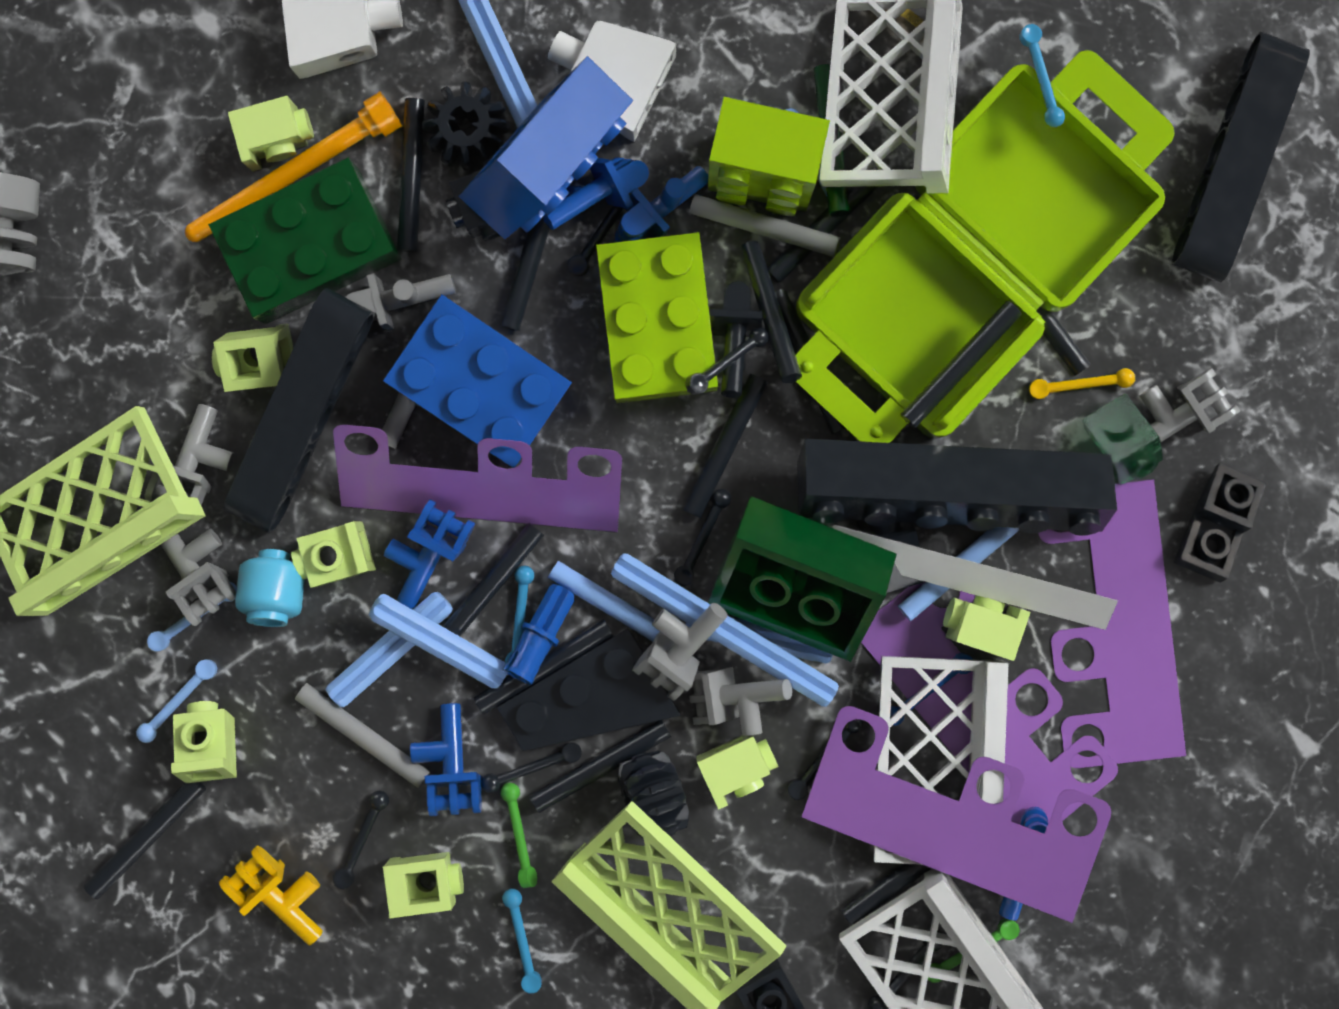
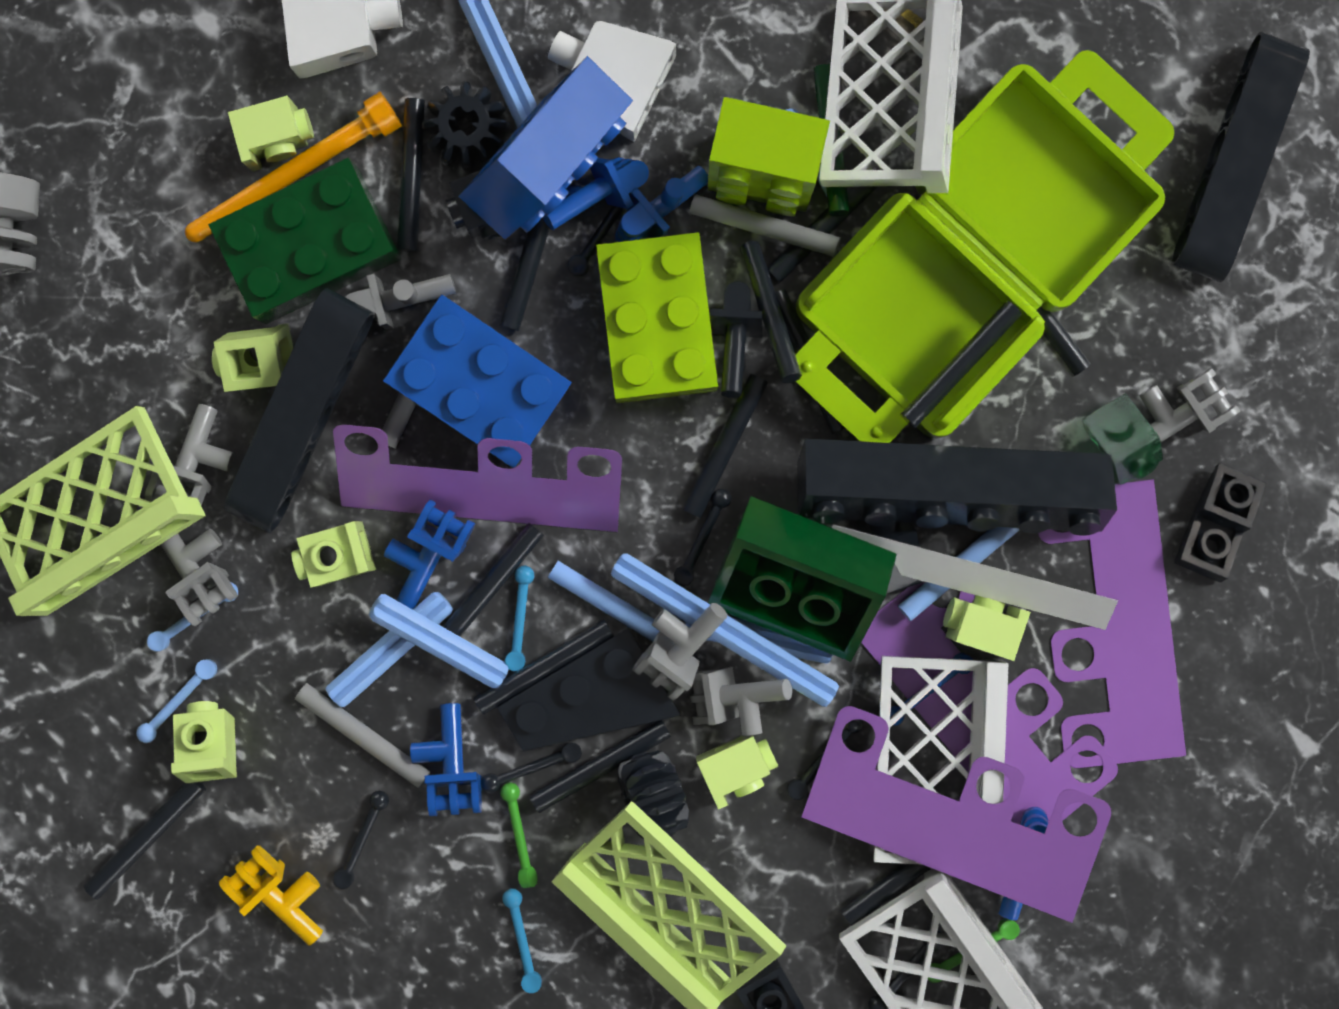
(269, 589): medium azure head -> none
(406, 893): yellowish green brick -> none
(539, 634): blue axle -> none
(698, 382): black hinge -> none
(1029, 37): dark azure hinge -> none
(1040, 388): yellow hinge -> none

